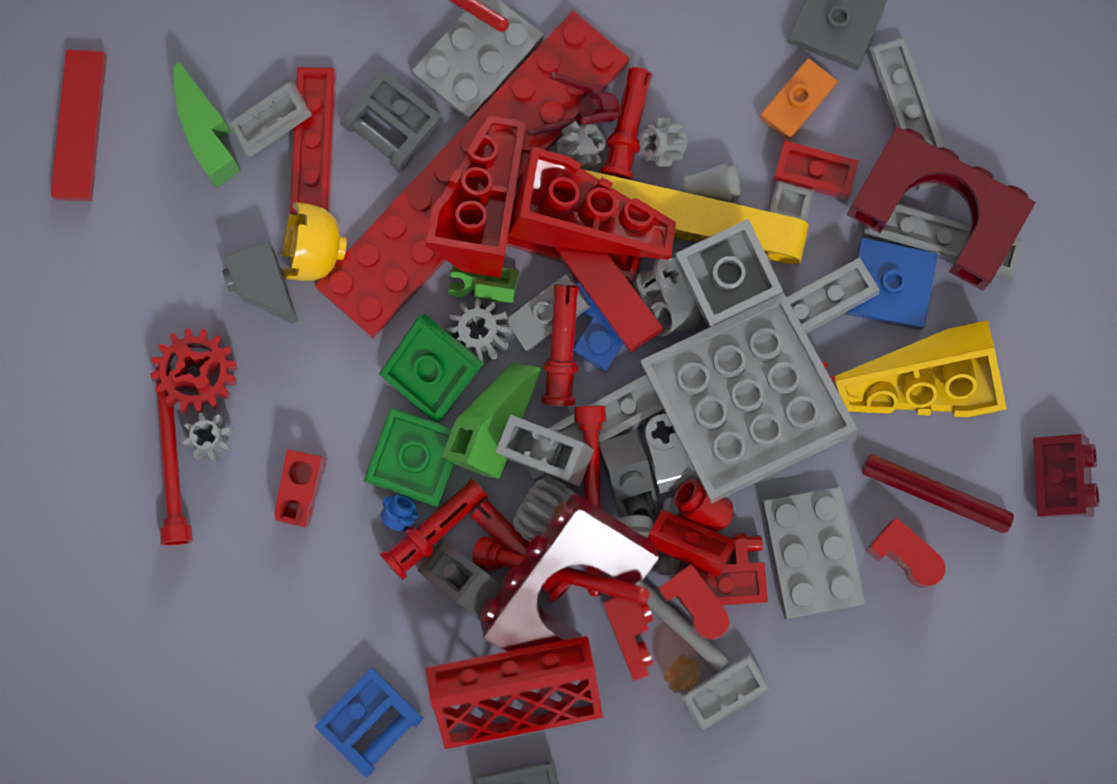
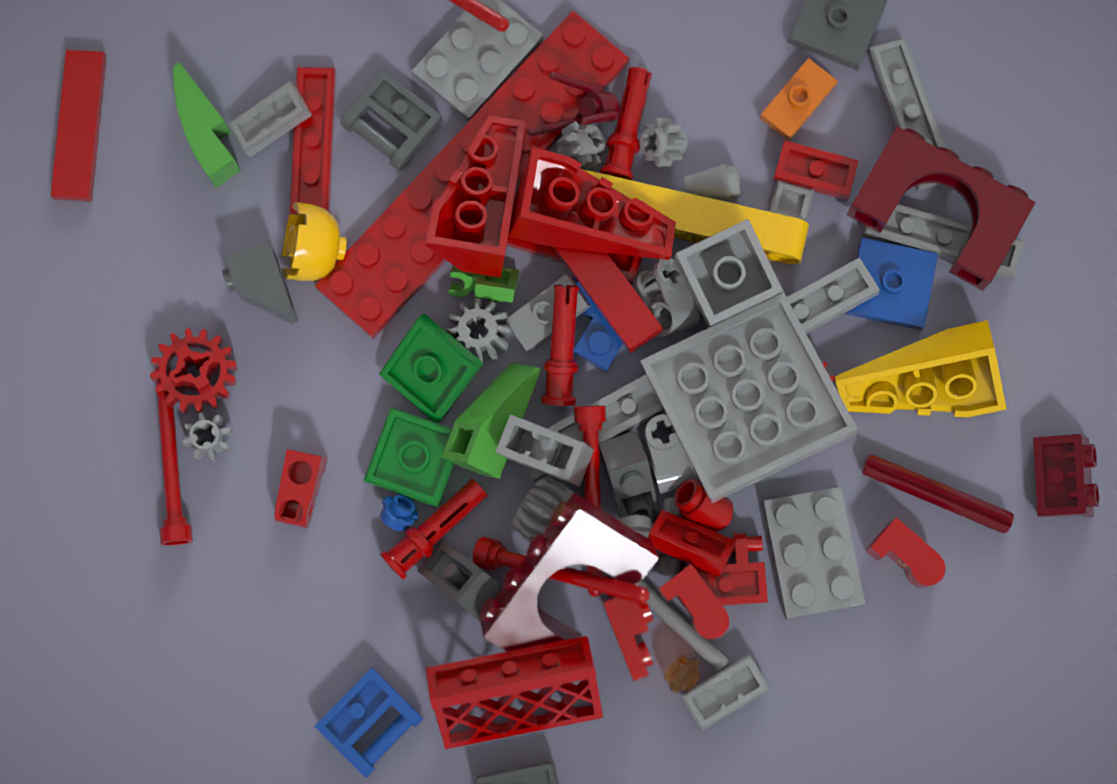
(502, 530): red pin -> none

